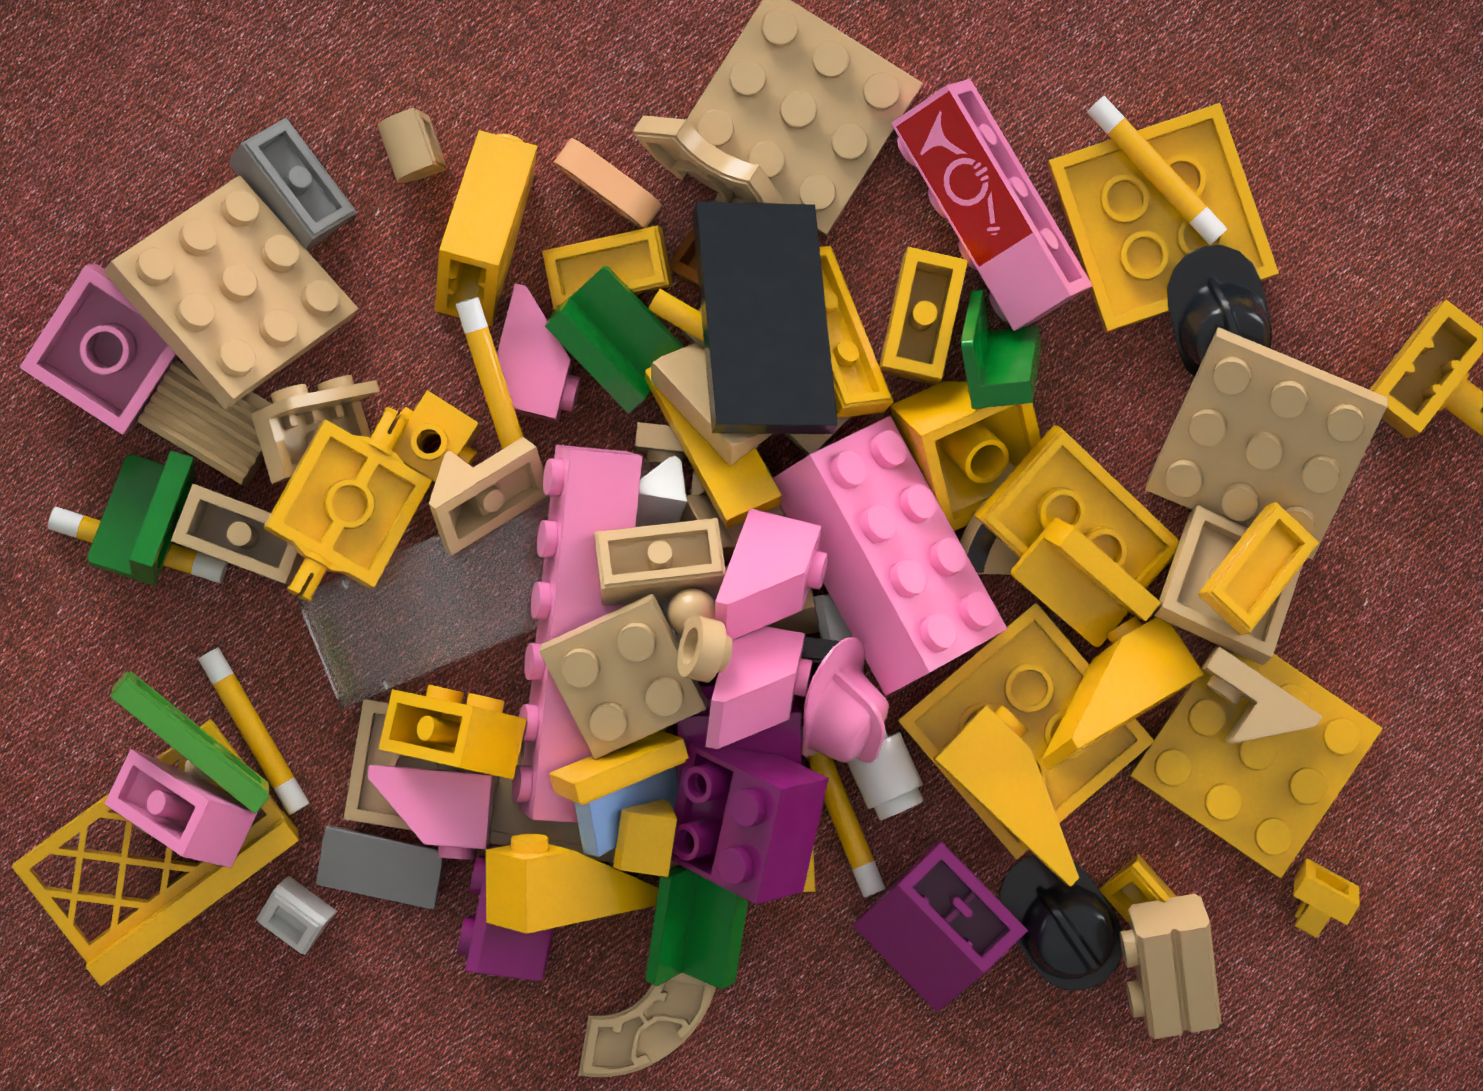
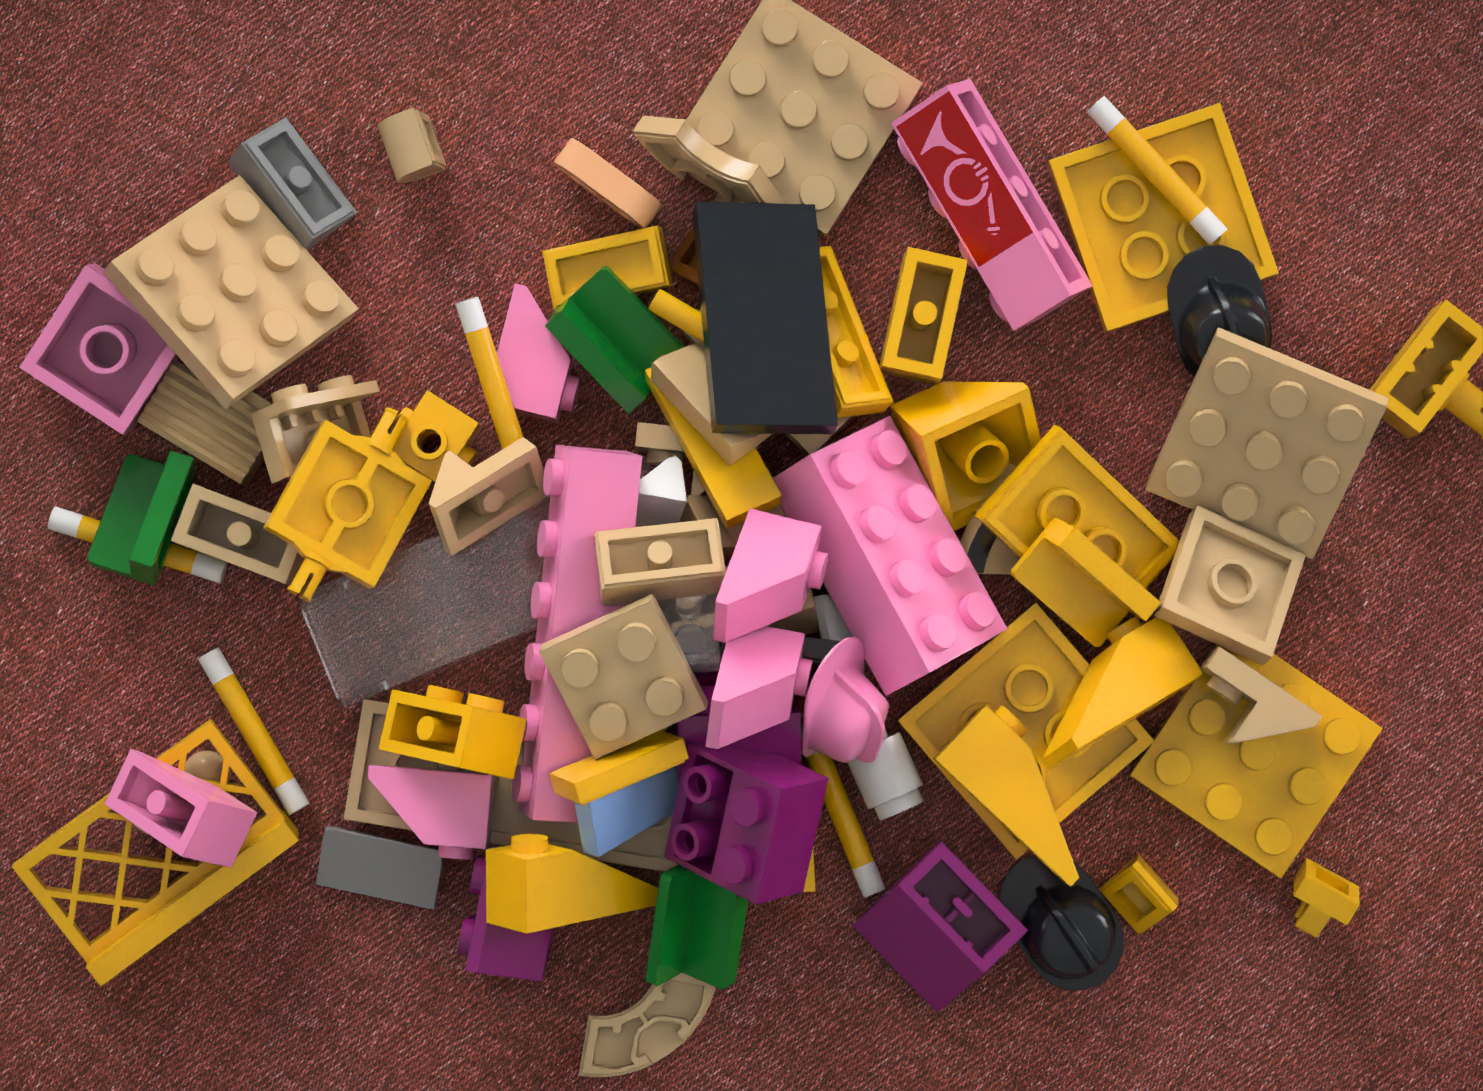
(191, 741): bright green tile -> none
(295, 915): white slope -> none
(485, 223): yellow slope -> none
(646, 838): yellow slope -> none
(704, 641): tan plate -> none
(998, 363): green panel -> none
(1173, 966): tan brick -> none
(1258, 568): yellow tile -> none

